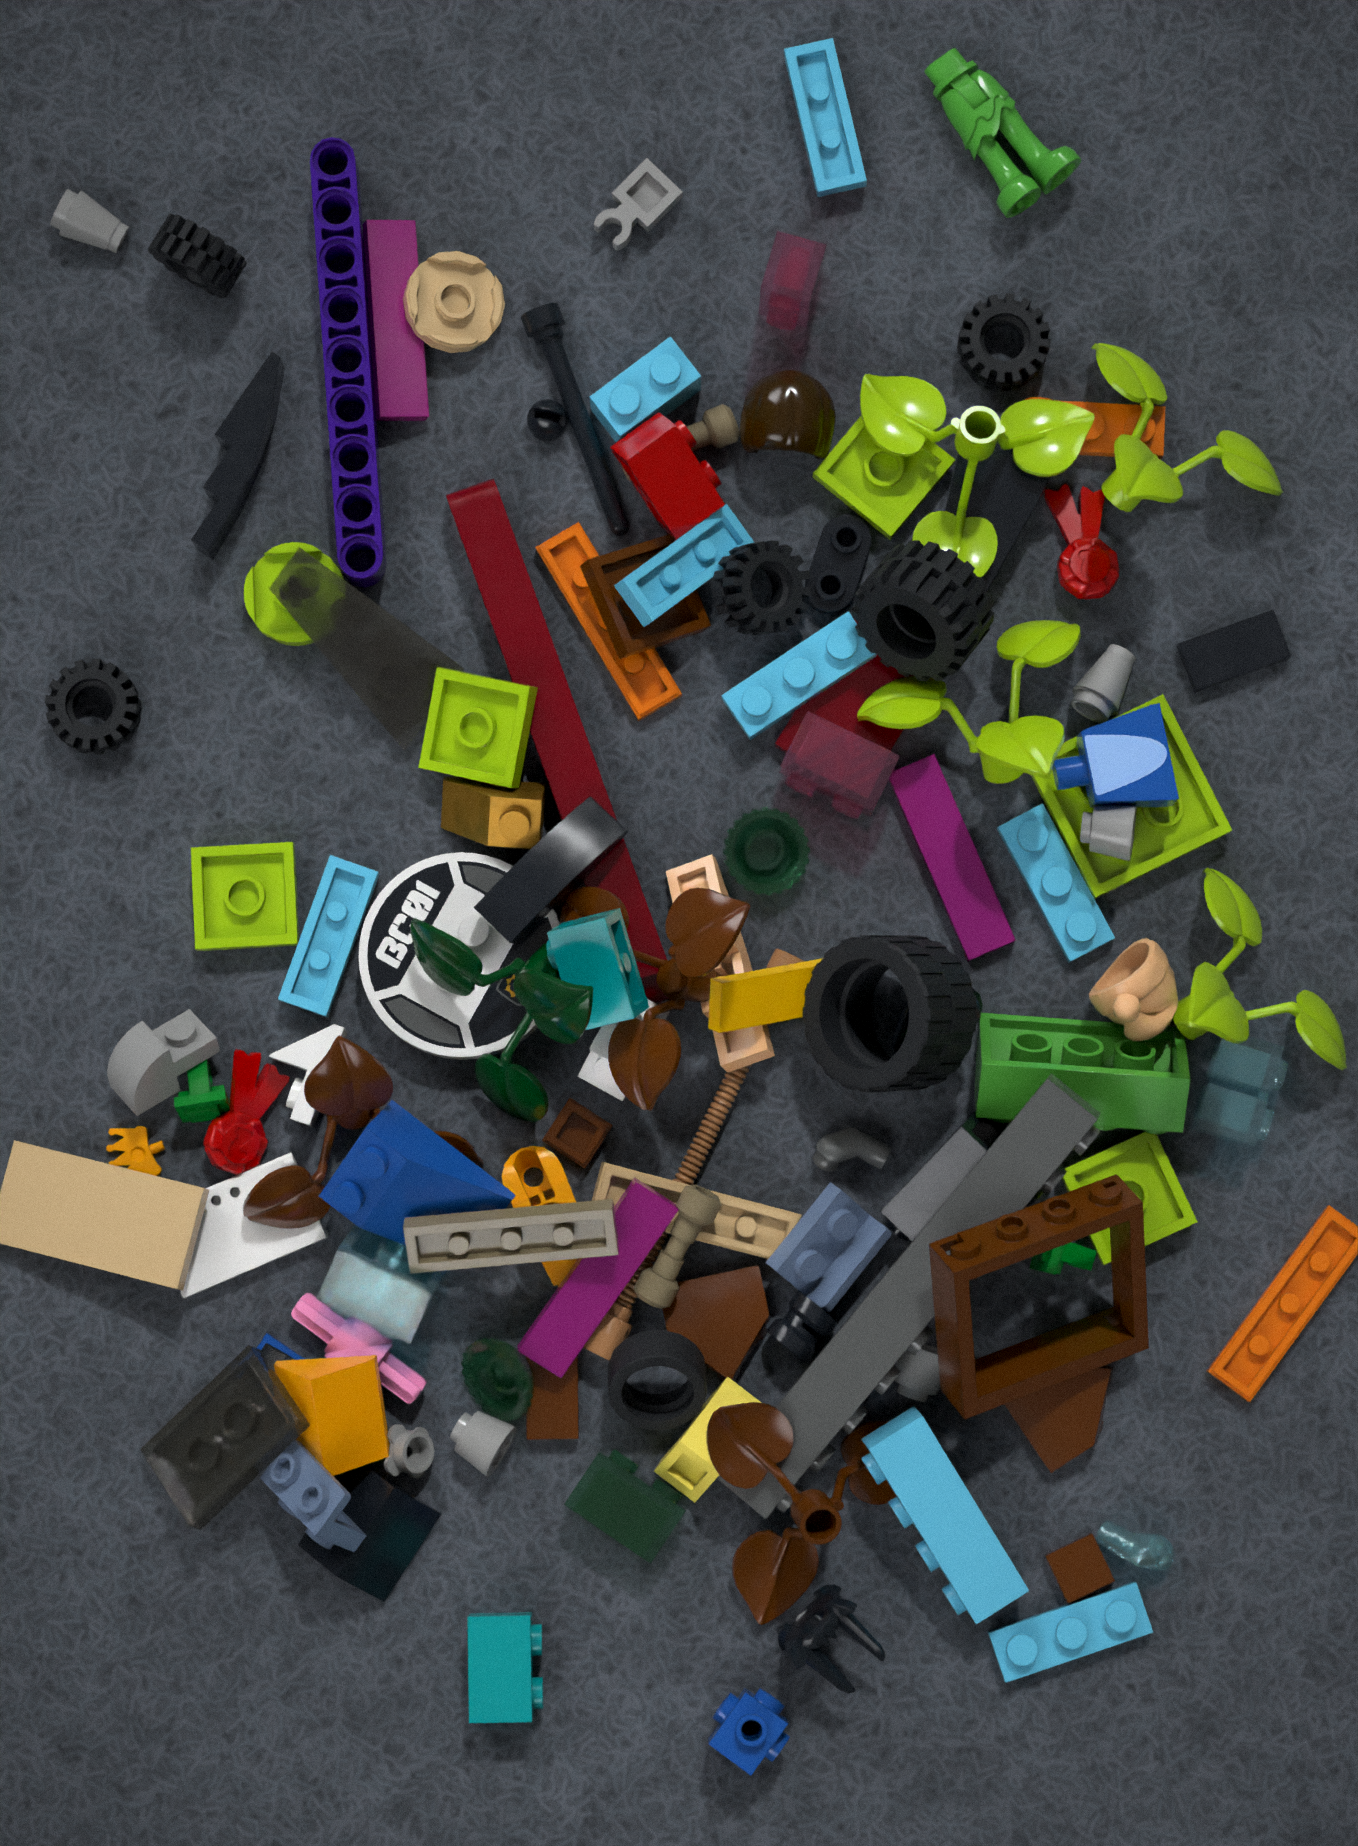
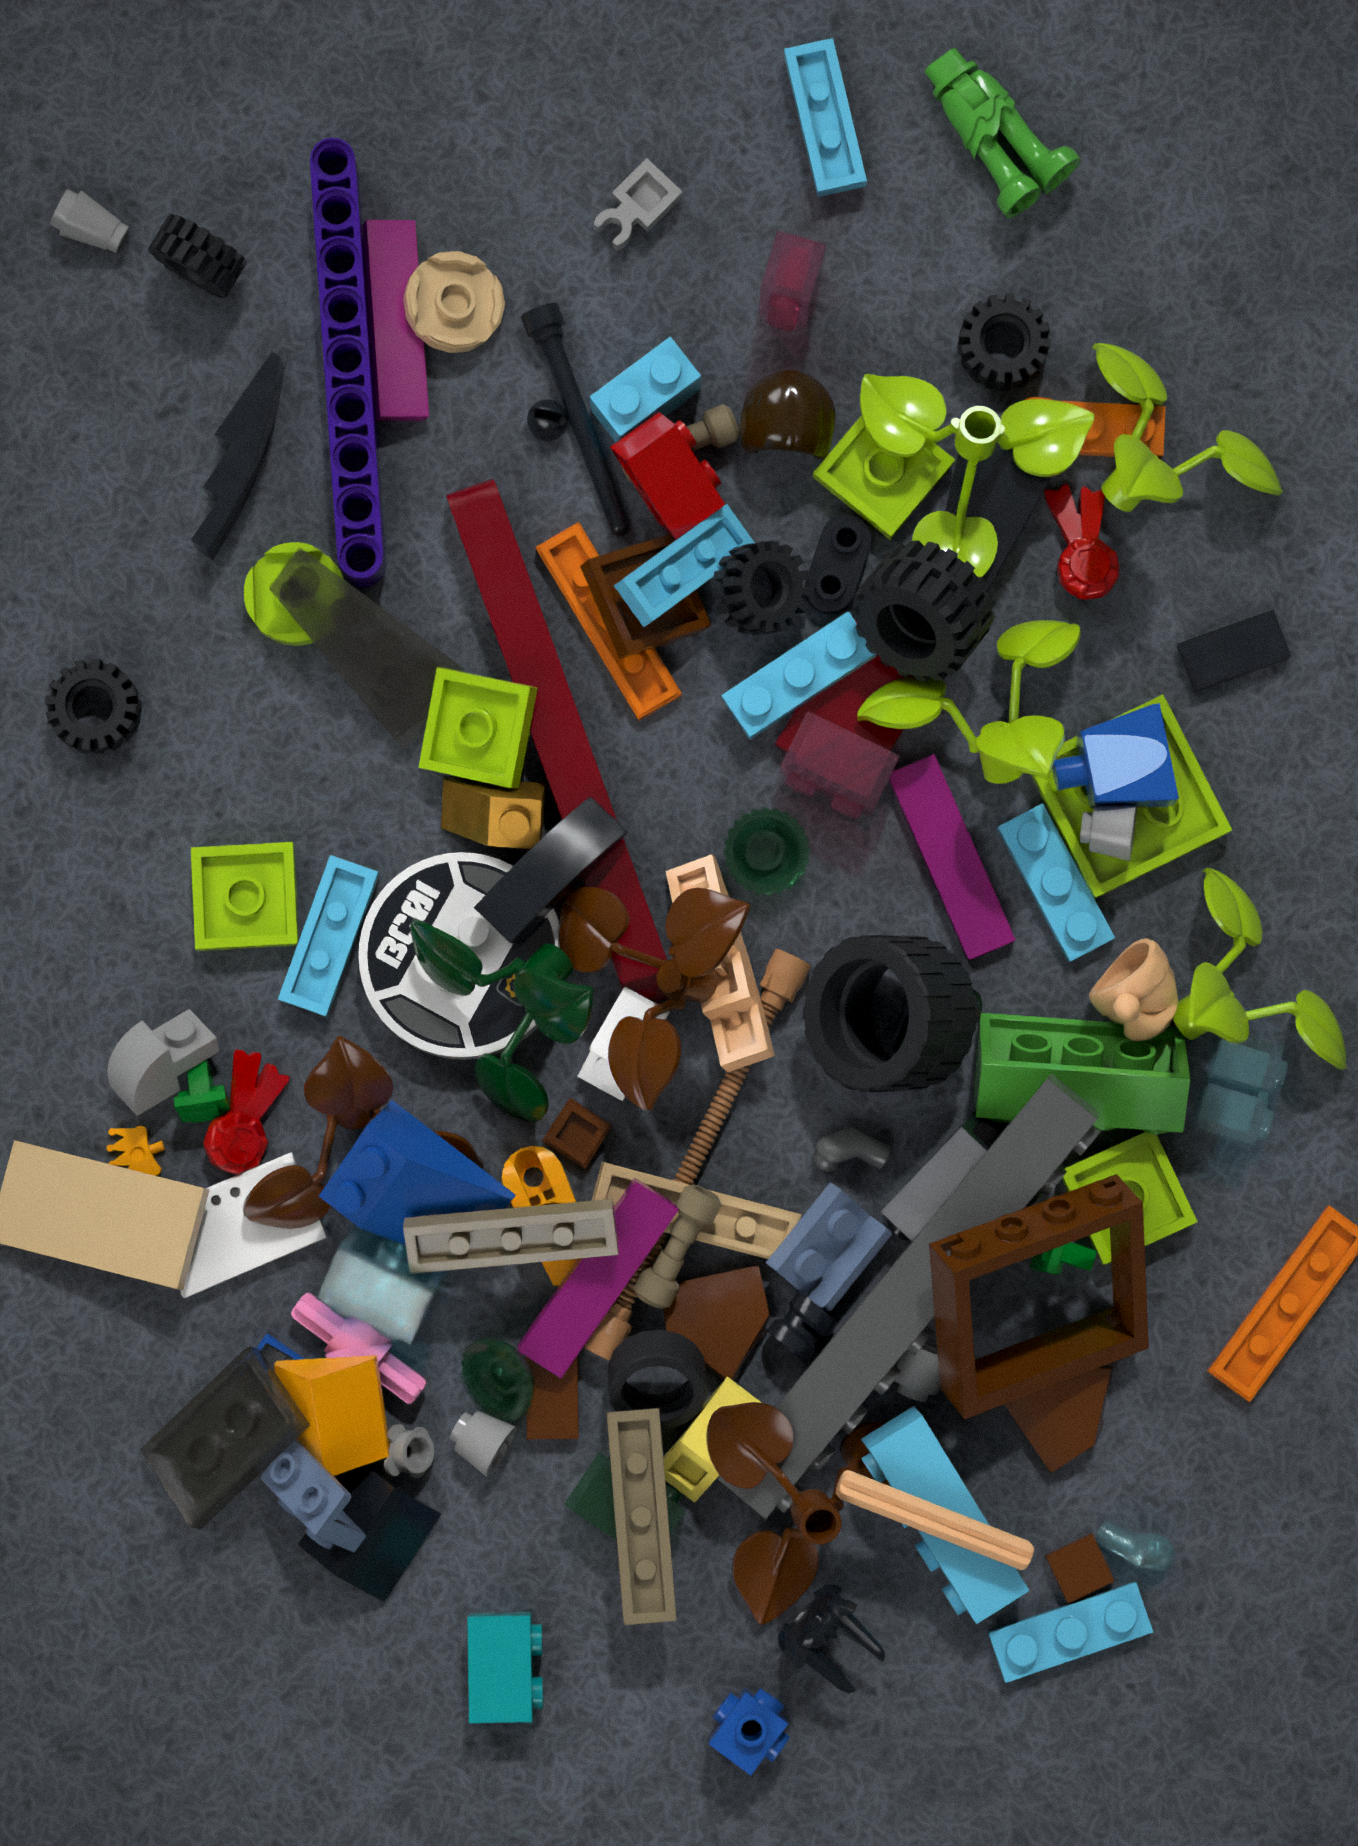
(306, 1055): white slope -> none
(599, 955): teal brick -> none
(641, 1516): none -> dark tan plate
(759, 996): yellow tile -> none
(934, 1520): none -> light nougat axle
(1103, 686): light grey cone -> none

